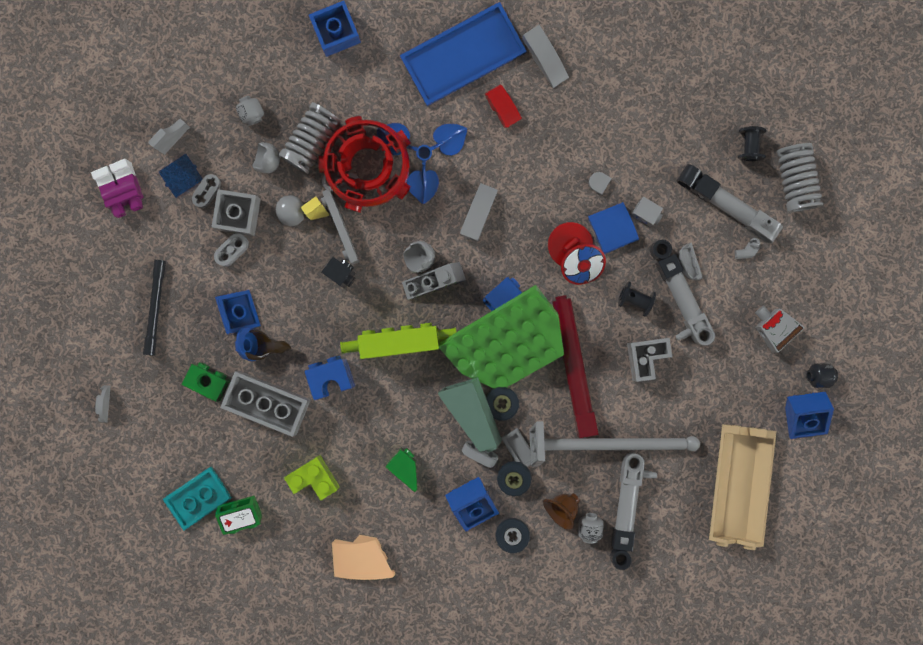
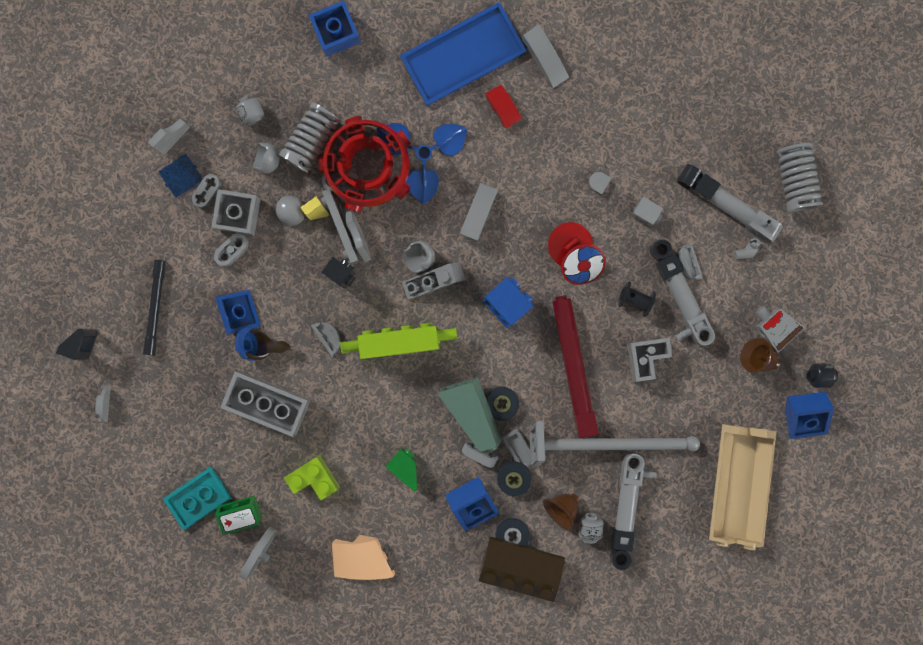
(78, 345): none -> black tile
(119, 187): magenta hips -> none
(194, 381): green brick -> none
(258, 554): none -> light grey piece
(321, 374): blue piece -> none
(329, 337): none -> light grey tile
(358, 237): none -> light grey tile
(508, 341): bright green plate -> none
(521, 569): none -> dark brown slope
(613, 228): blue slope -> none
(752, 143): black hose -> none
(759, 356): none -> reddish brown hat

